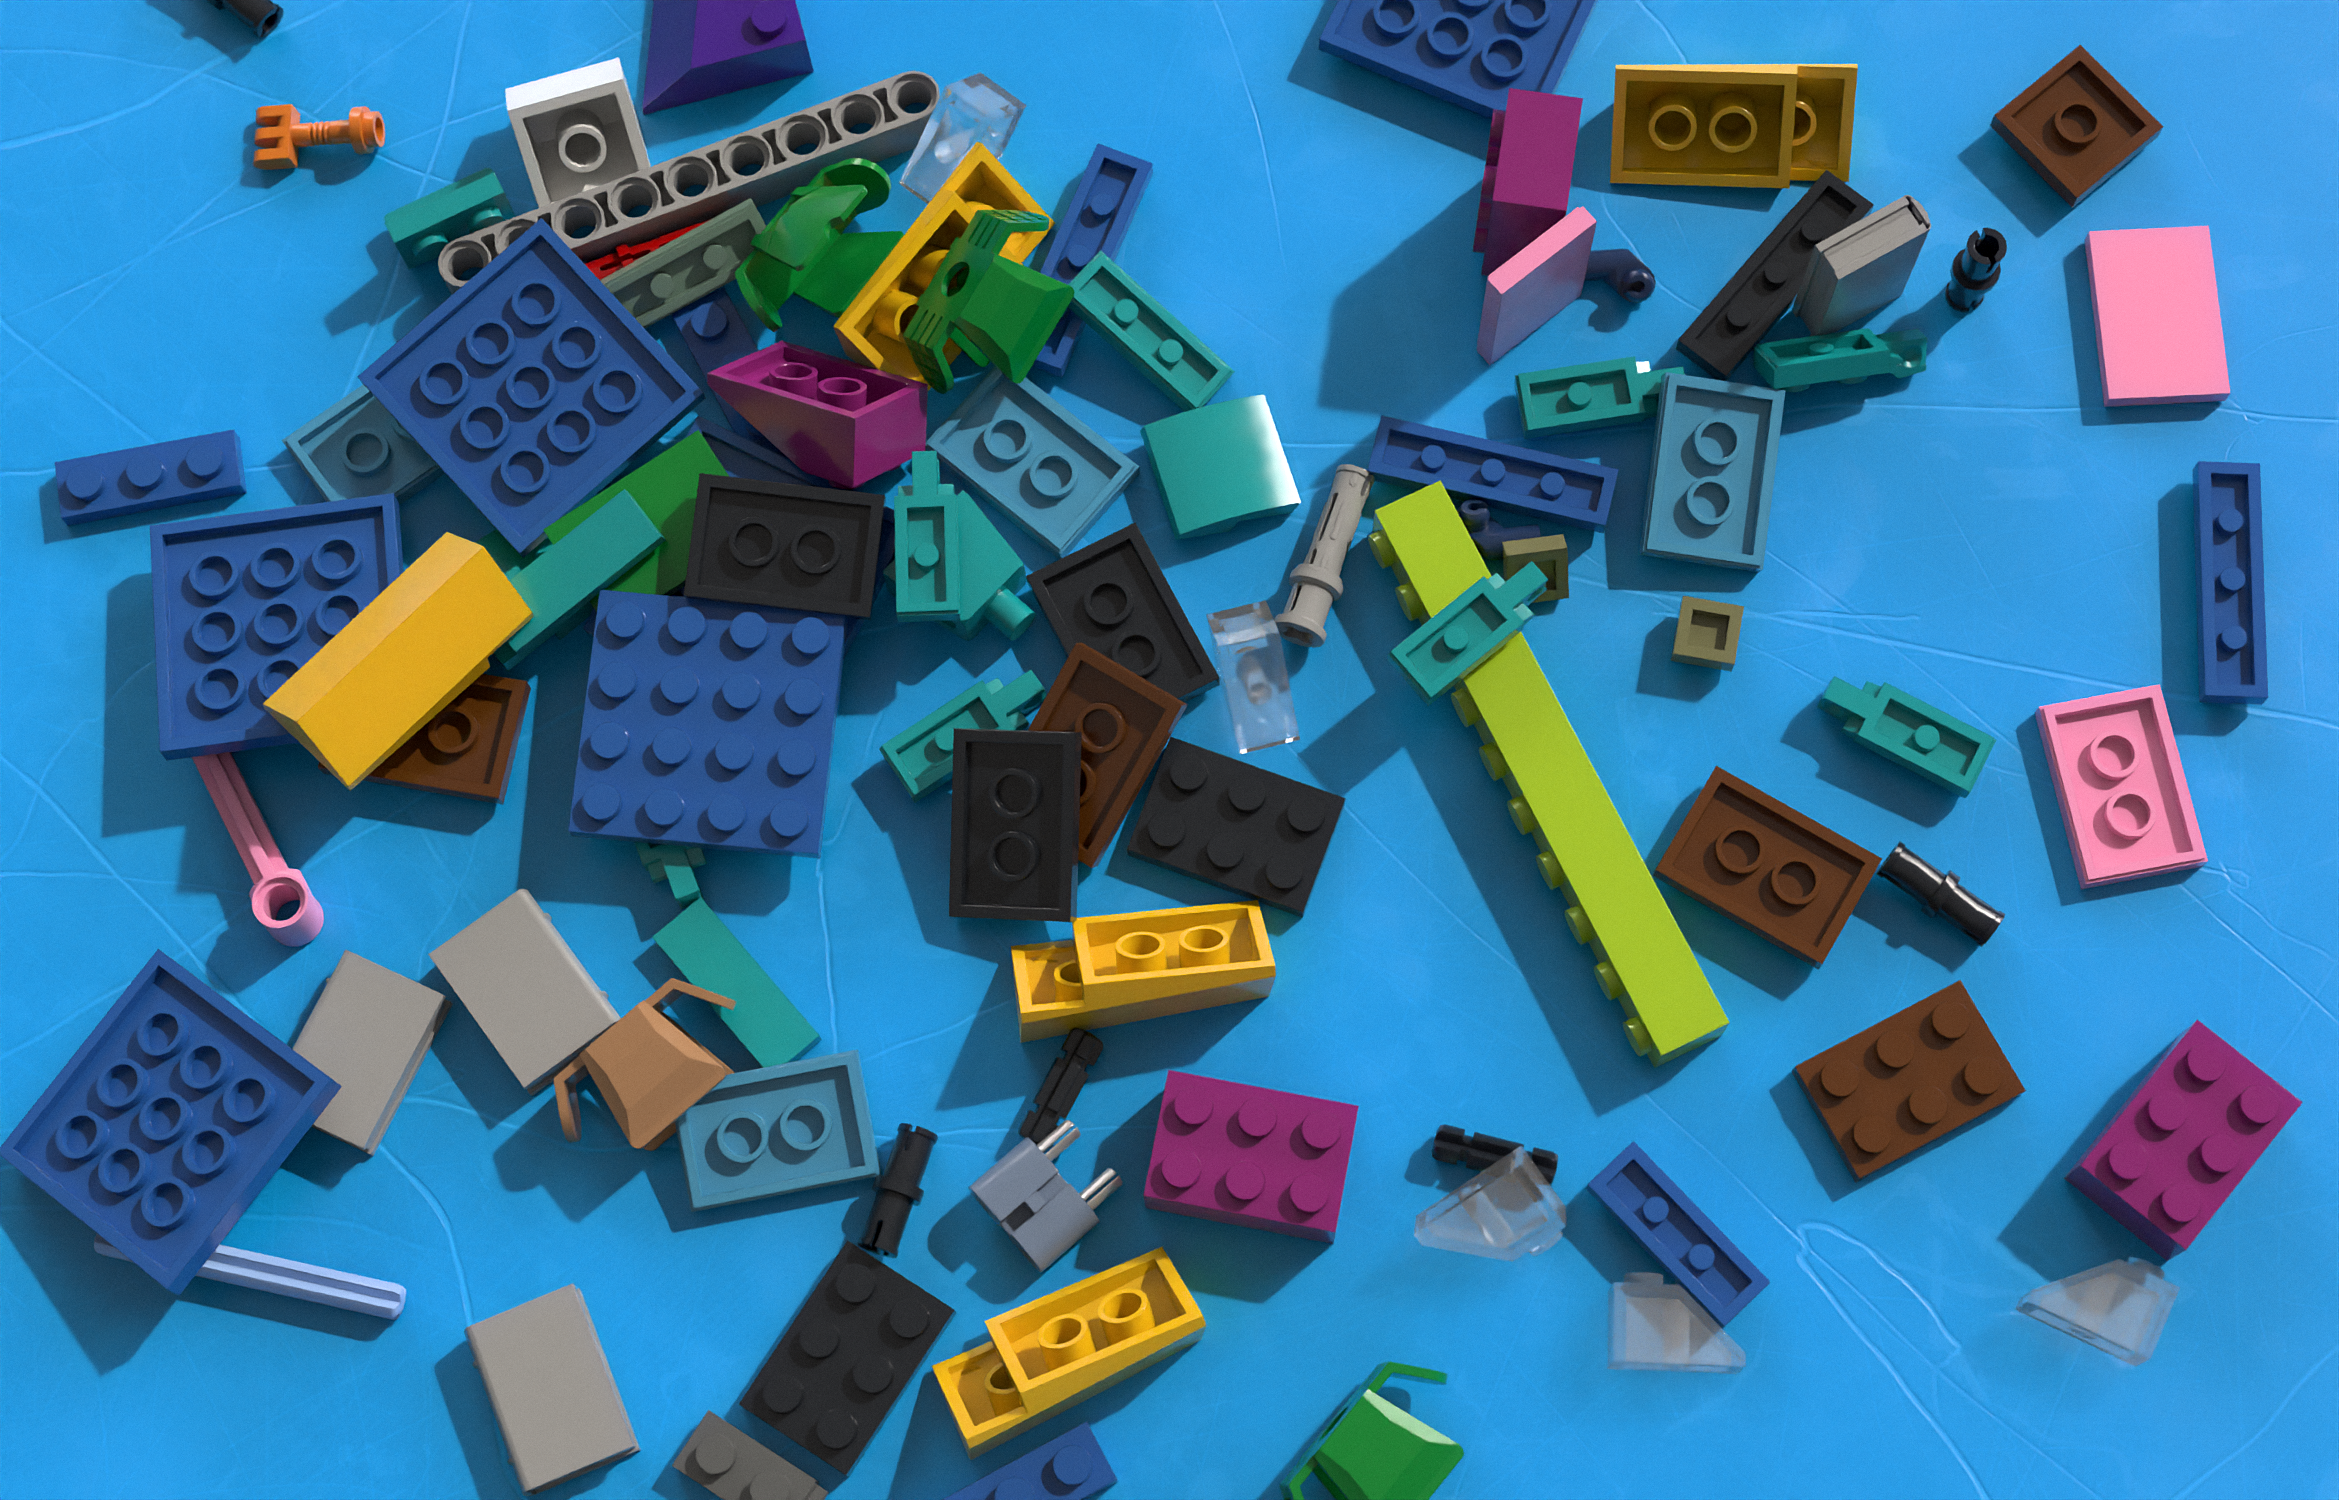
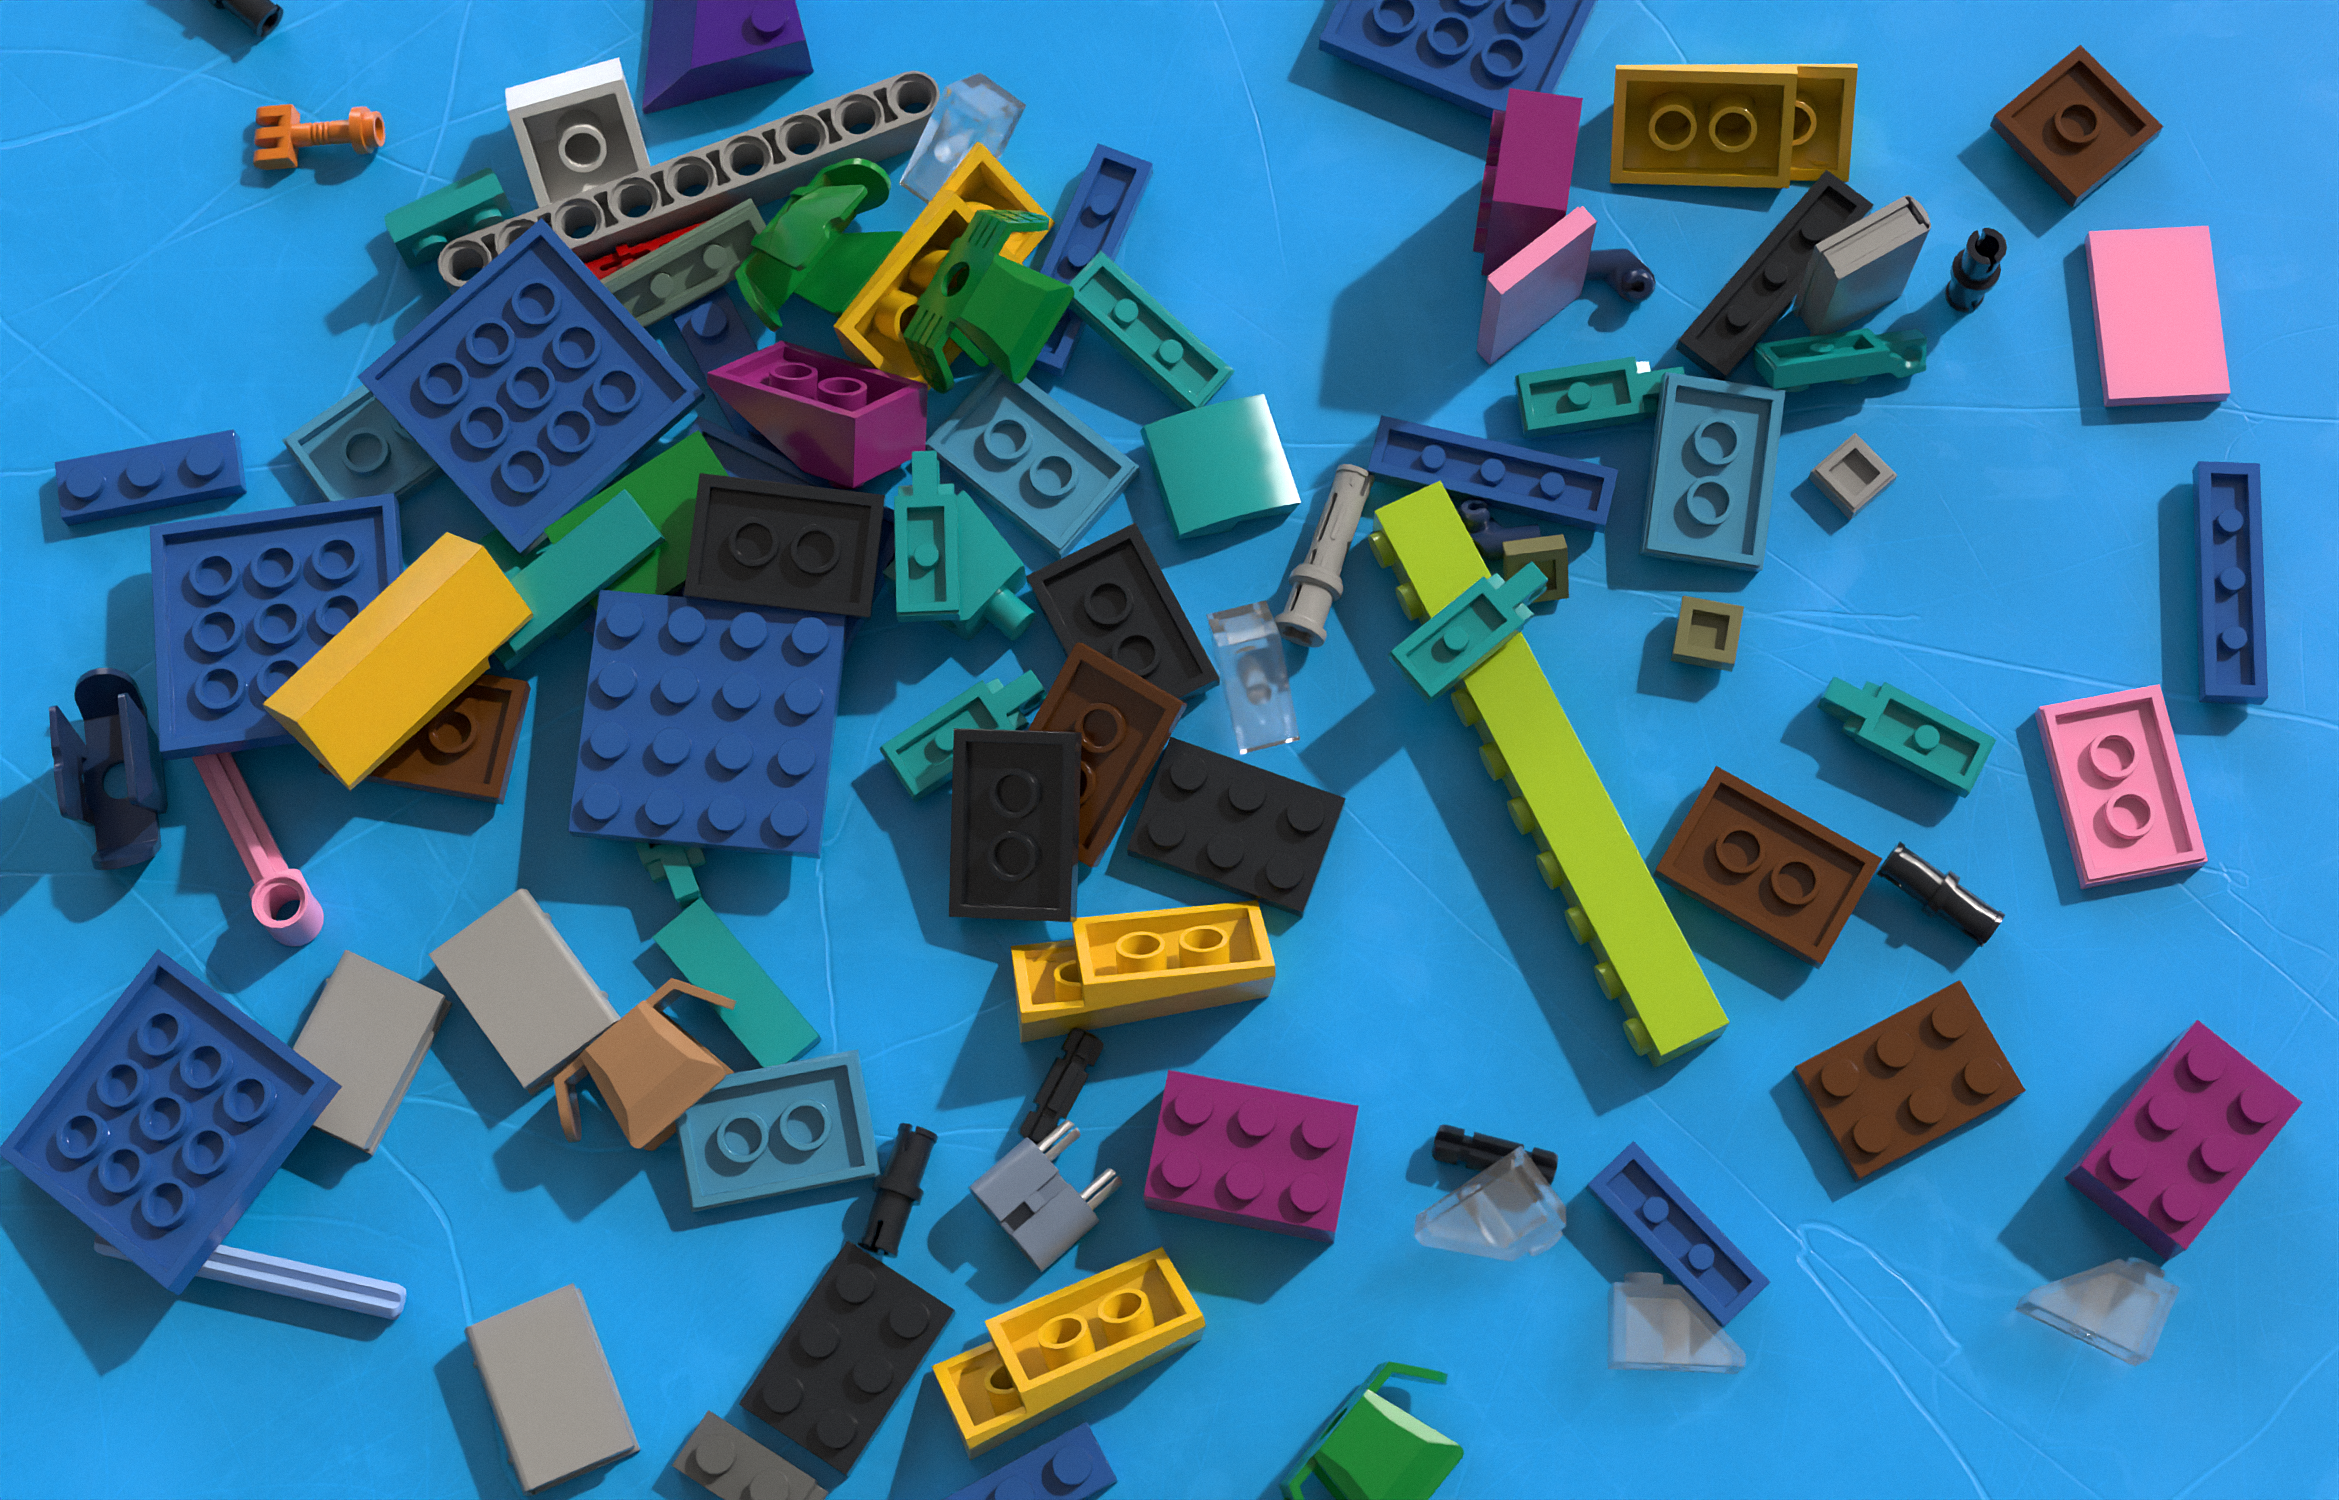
(114, 734): none -> dark blue piece
(1852, 476): none -> light grey tile

